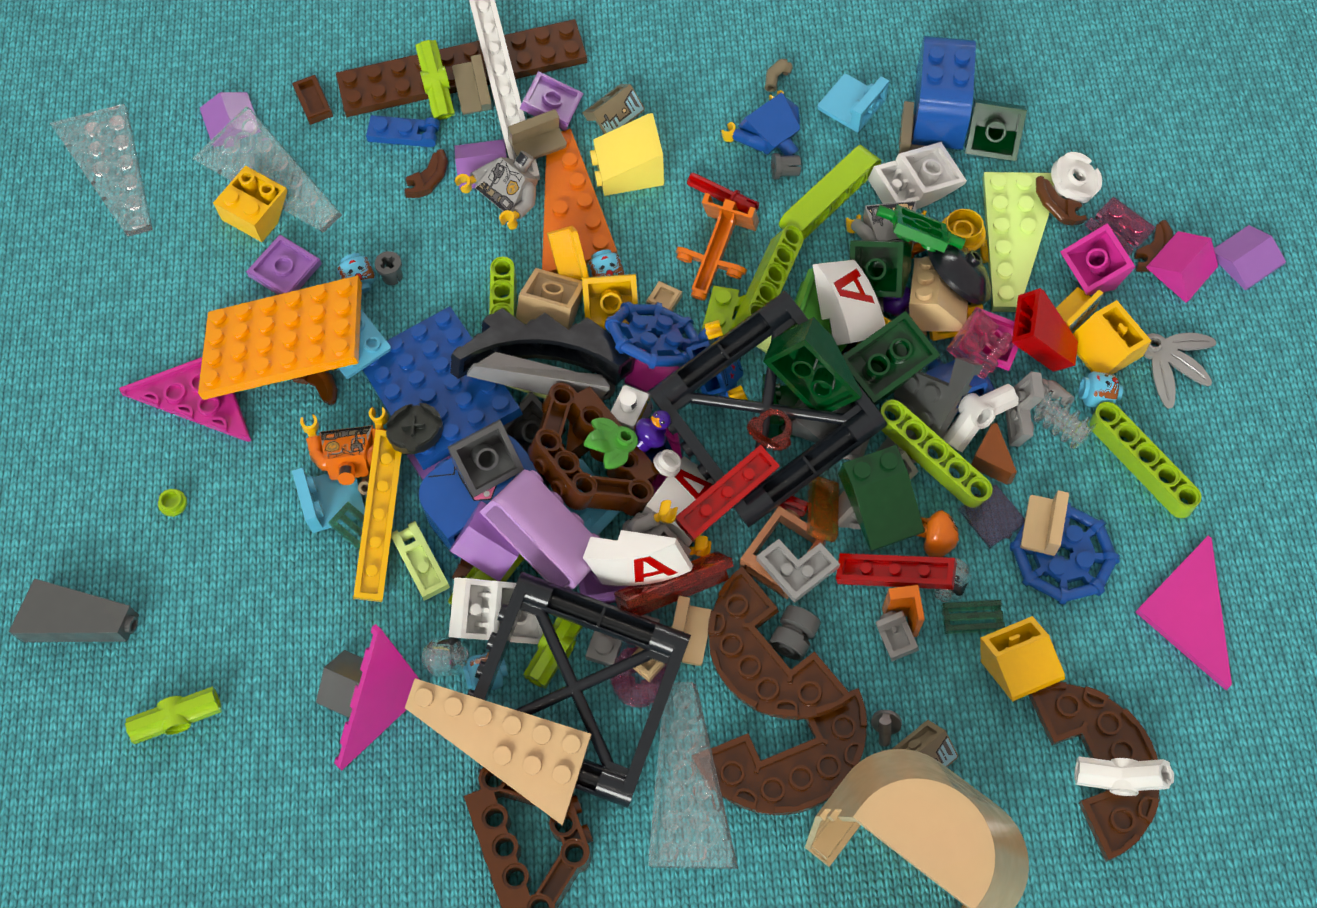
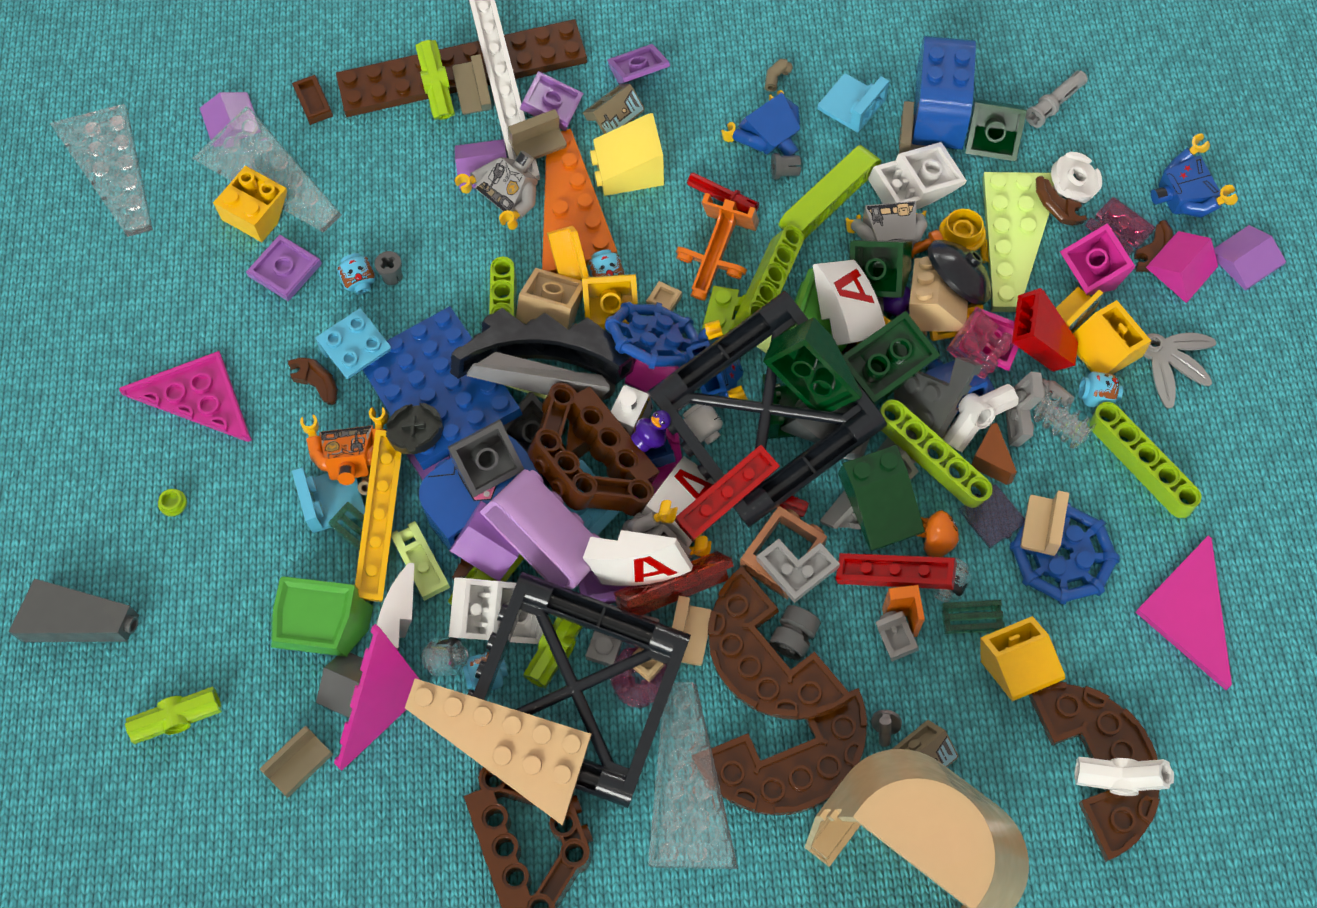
(281, 337): light orange plate -> none
(296, 761): none -> dark tan panel
(318, 616): none -> bright green helmet
(397, 606): none -> white slope
(402, 131): blue plate -> none
(428, 179): reddish brown piece -> none
(608, 439): bright green plate -> none
(637, 63): none -> medium lavender slope
(667, 463): white plate -> none
(703, 422): none -> white head
(776, 443): clear red piece -> none
(823, 509): clear orange tile -> none
(920, 228): green plate -> none
(1050, 103): none -> light grey pin
(1190, 186): none -> blue torso

